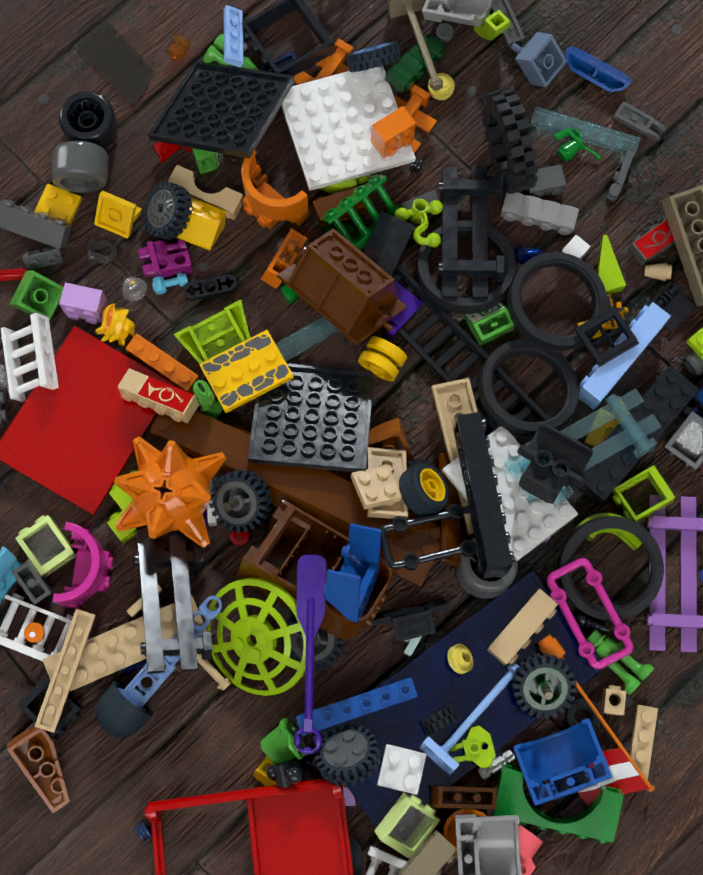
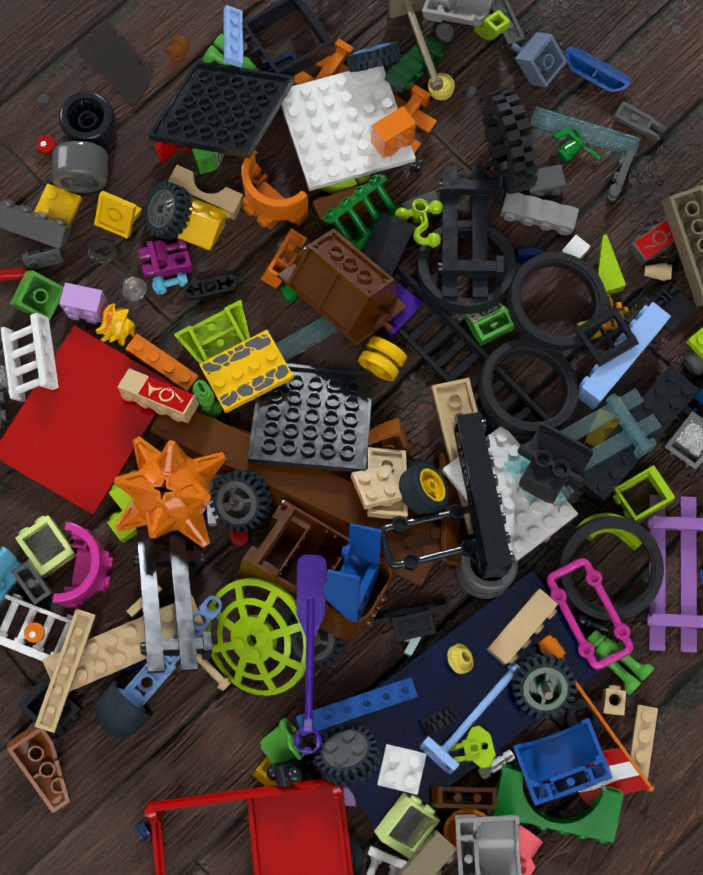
(46, 144): none -> red tile

